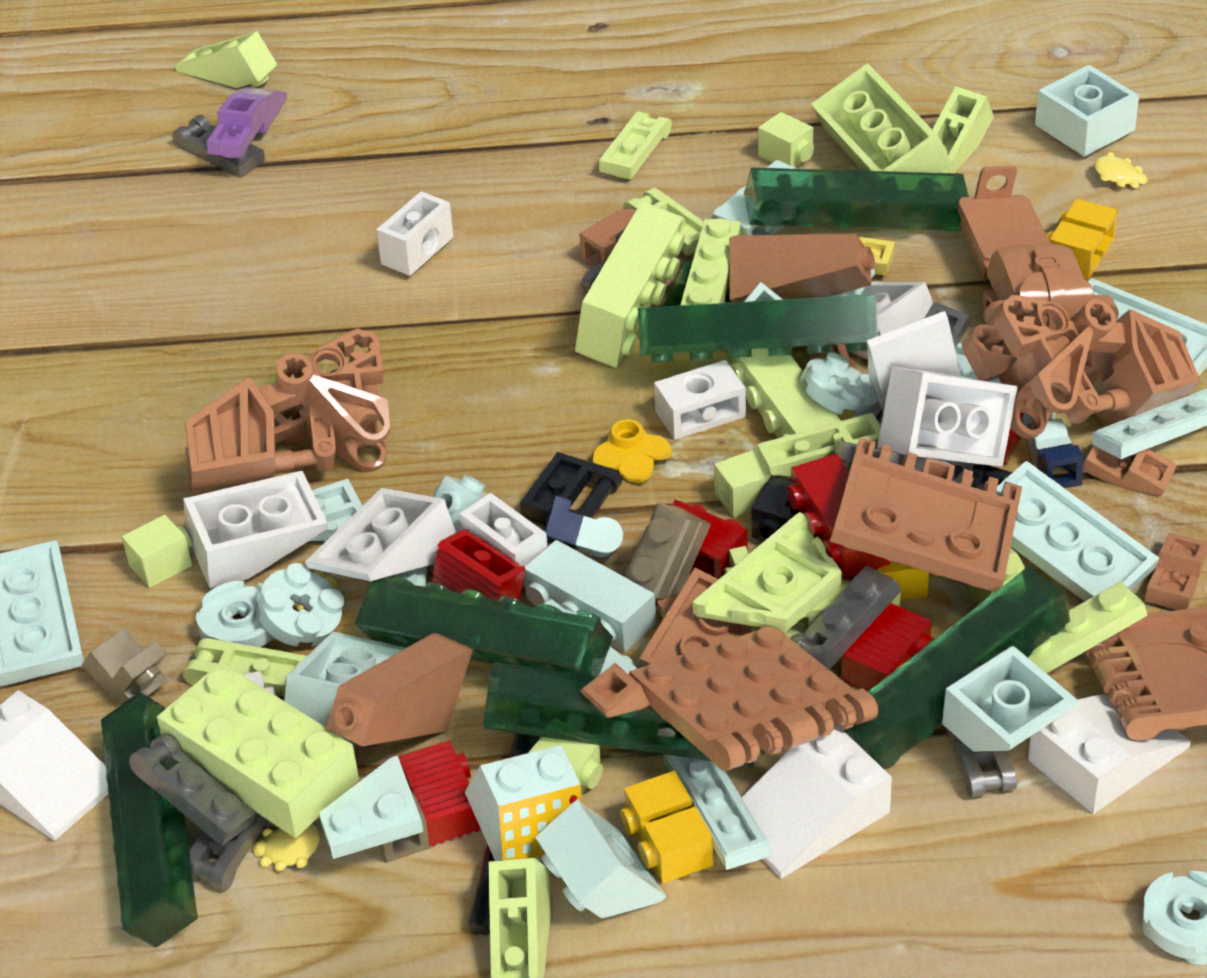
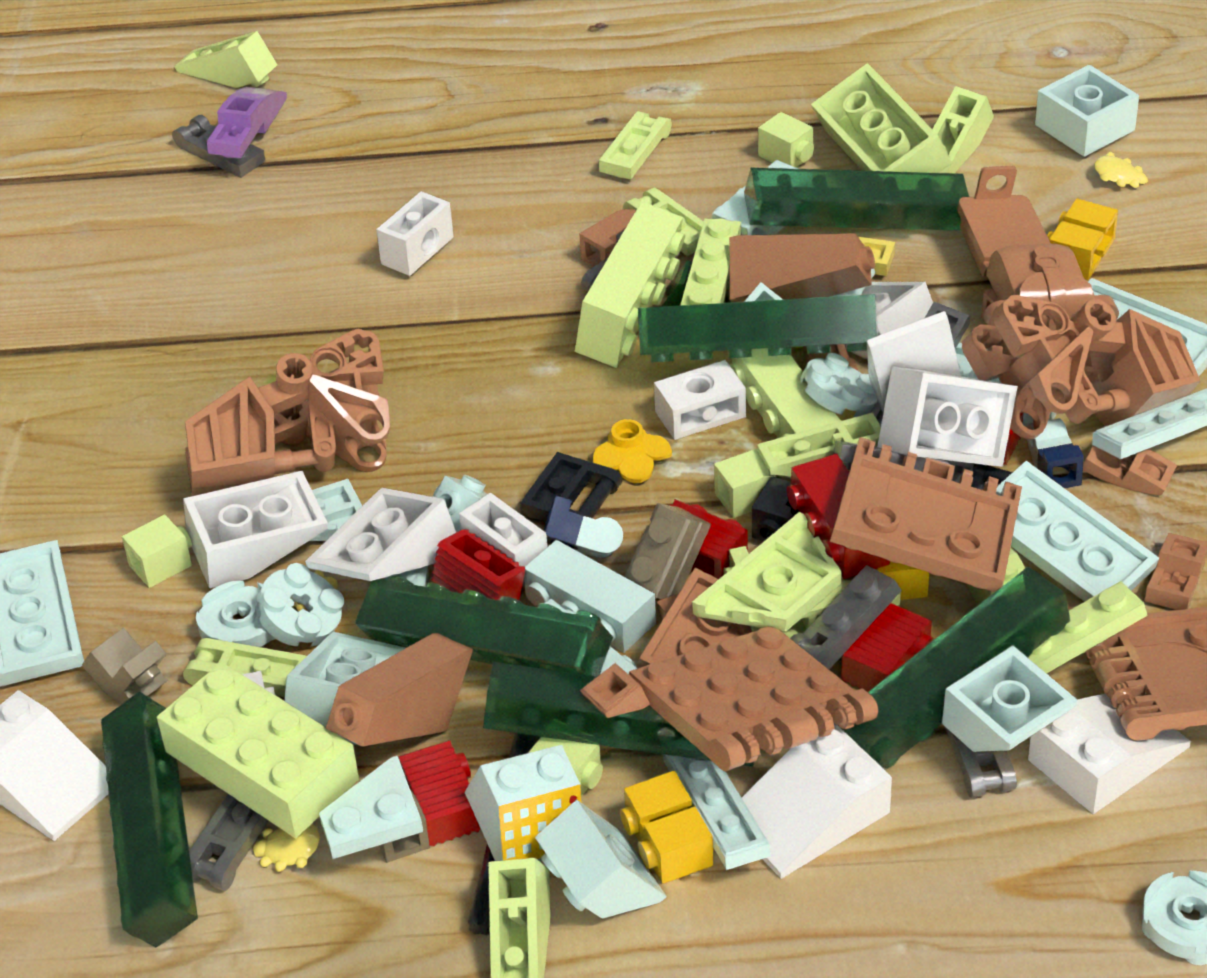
(191, 789): flat silver plate -> none

